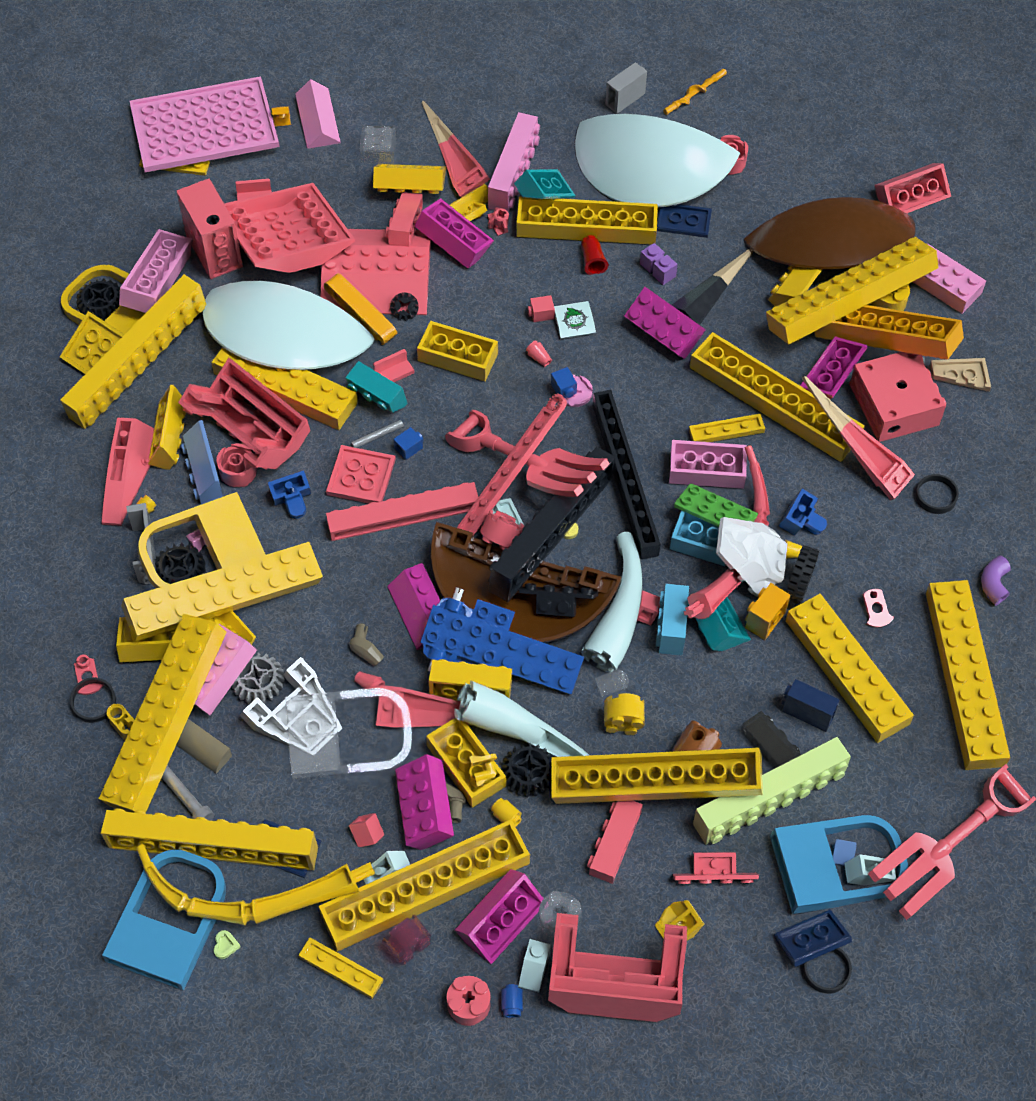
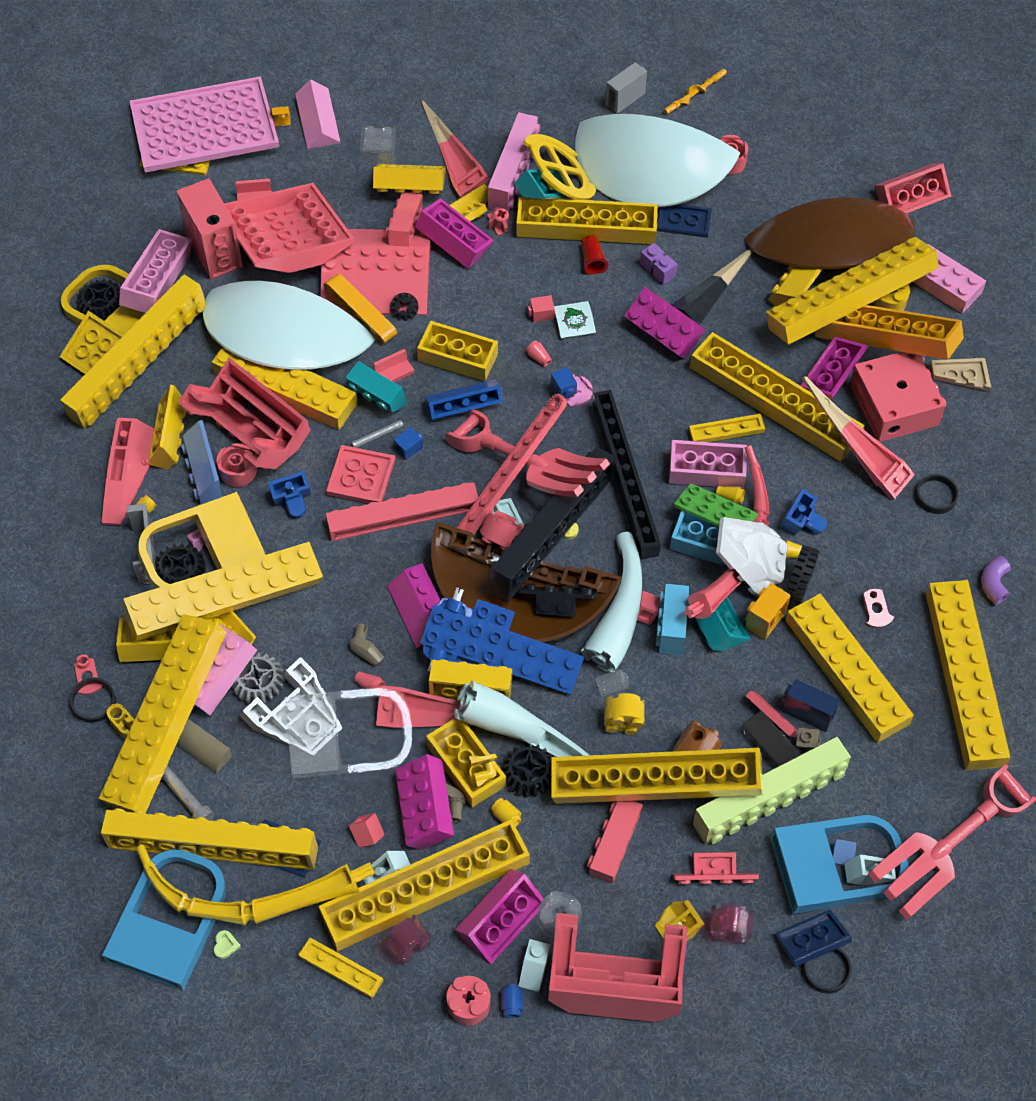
(463, 399): none -> blue brick
(534, 143): none -> yellow window
(731, 922): none -> clear pink brick
(733, 494): none -> yellow cone
(776, 717): none -> coral tile
(808, 738): none -> dark tan bracket

